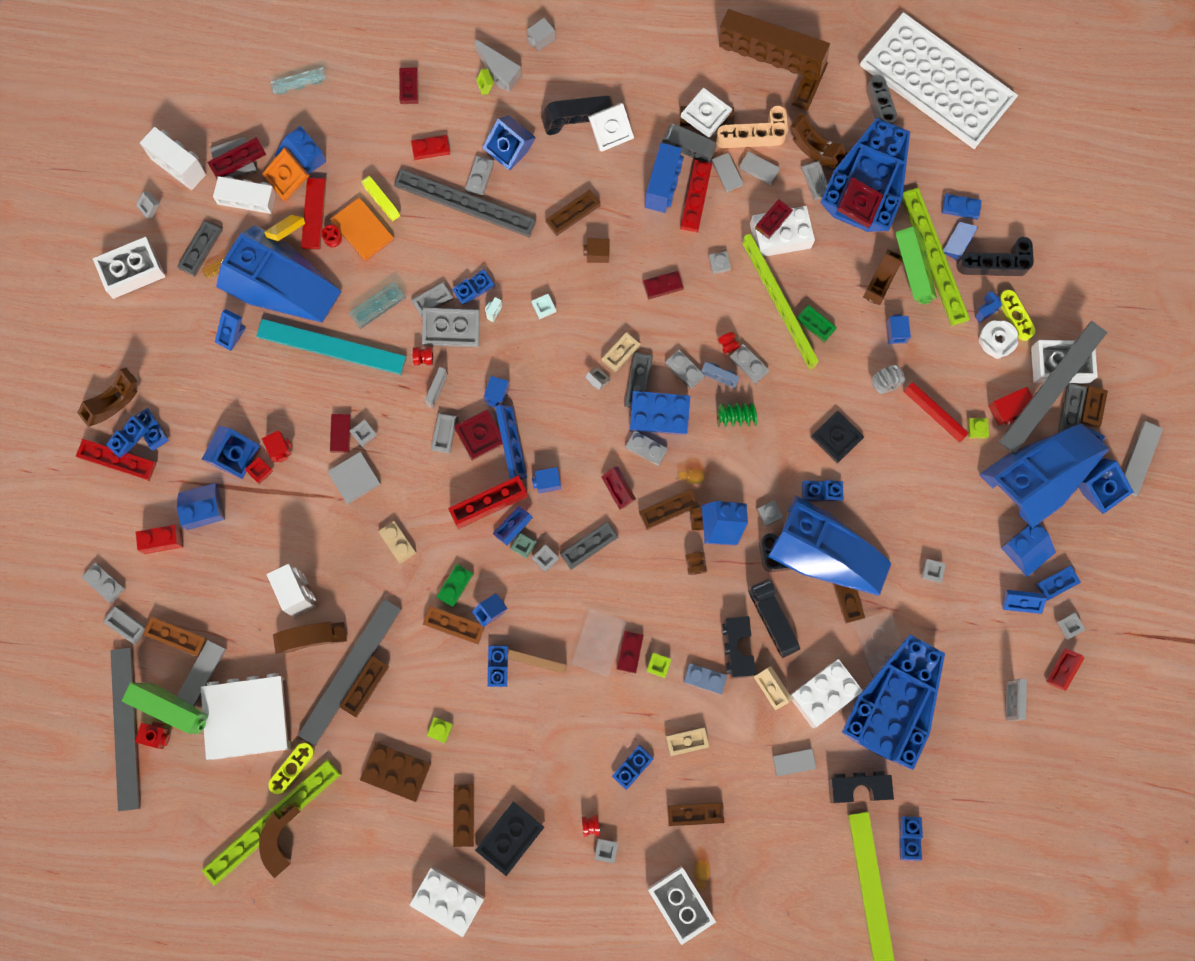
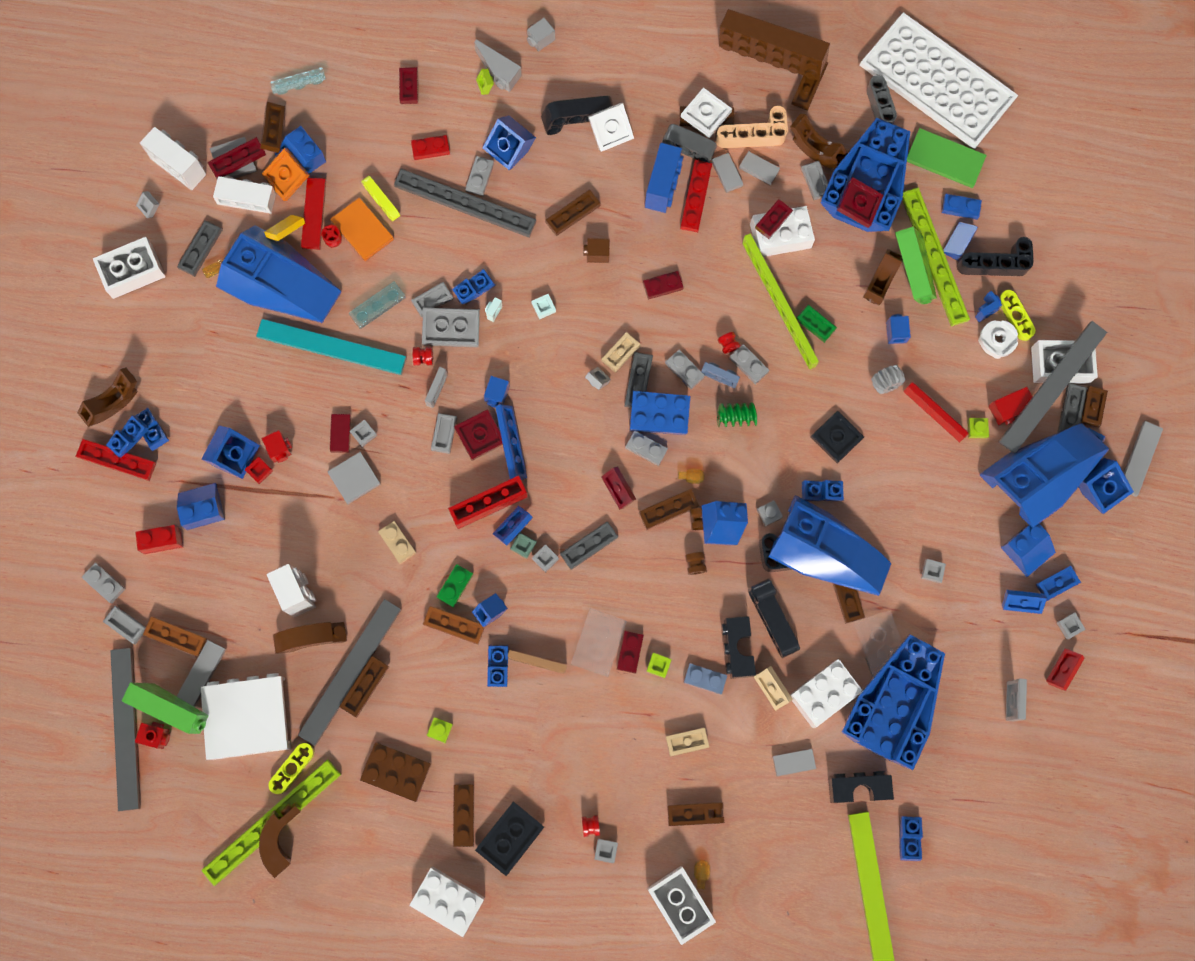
(229, 329): blue slope -> none
(272, 127): none -> reddish brown plate
(546, 480): blue brick -> none
(633, 767): blue slope -> none
(719, 262): light grey plate -> none
(946, 158): none -> bright green tile

